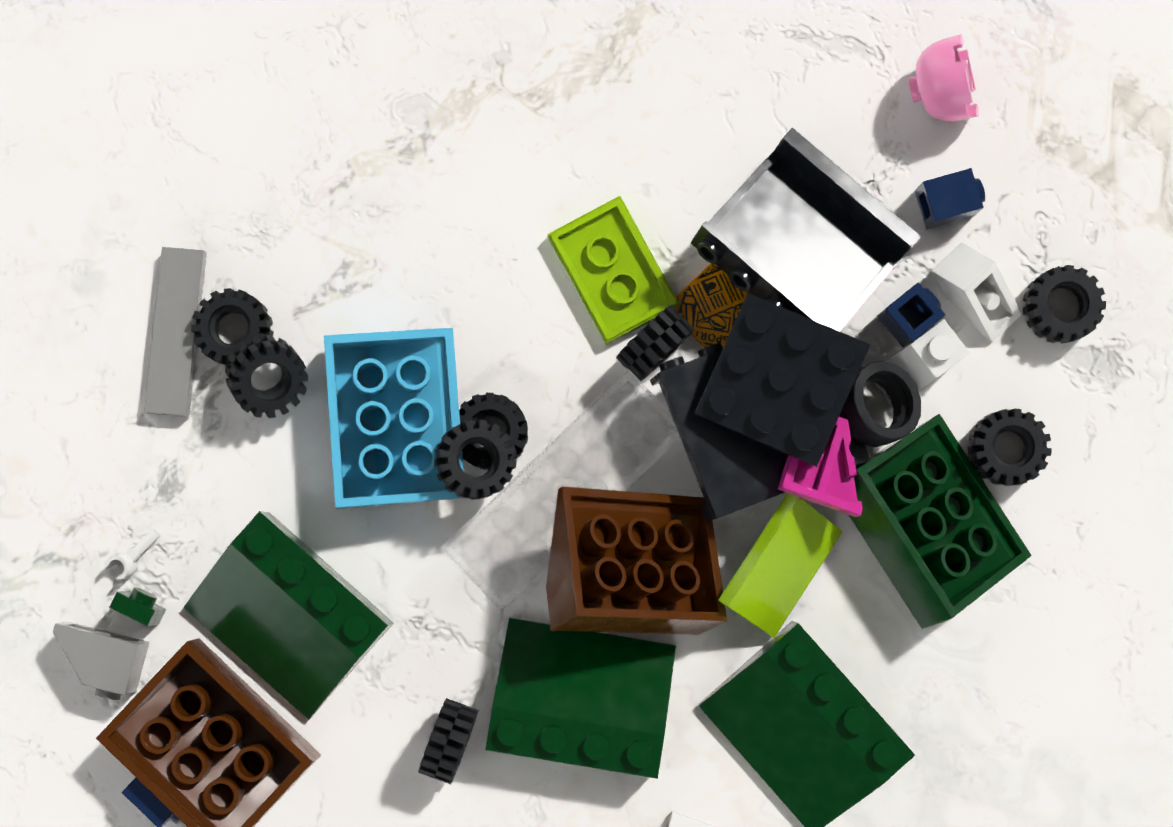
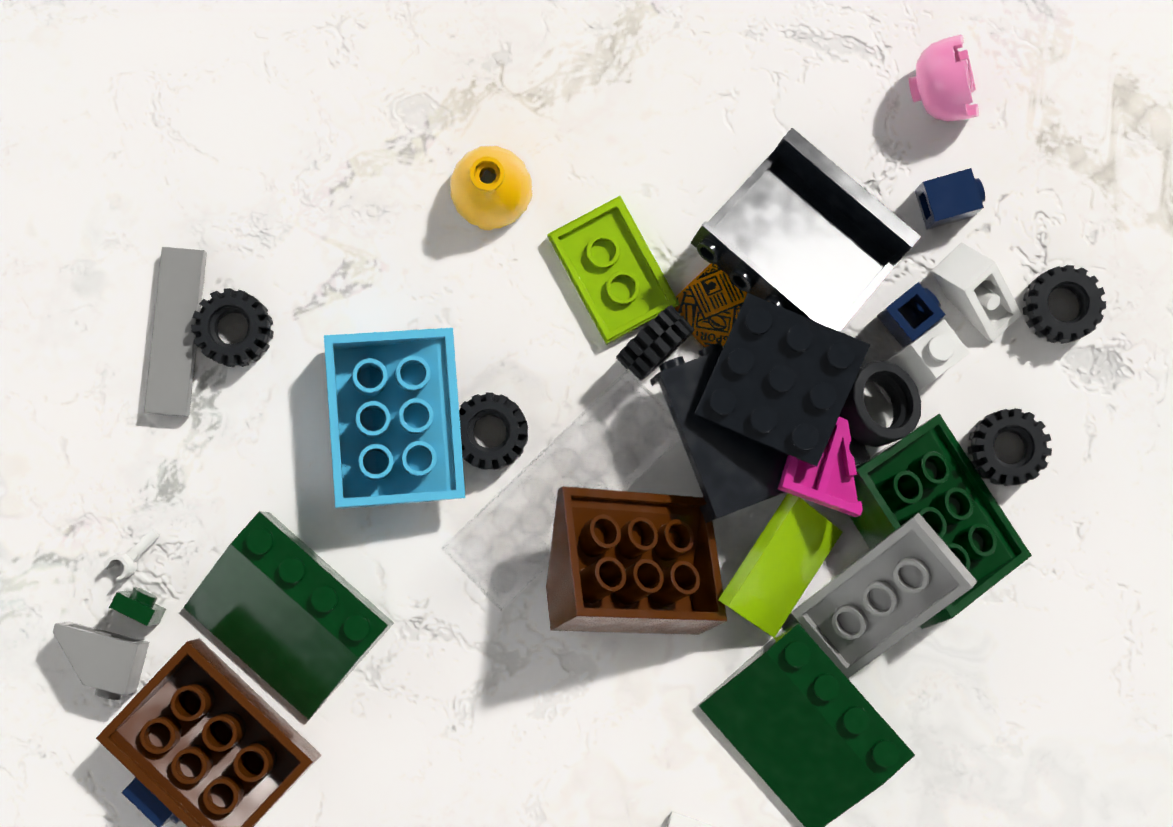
(282, 393): black tyre -> none
(448, 741): black tyre -> none
(492, 203): none -> yellow piece
(498, 448): black tyre -> none
(582, 698): dark green slope -> none
(884, 596): none -> light grey plate

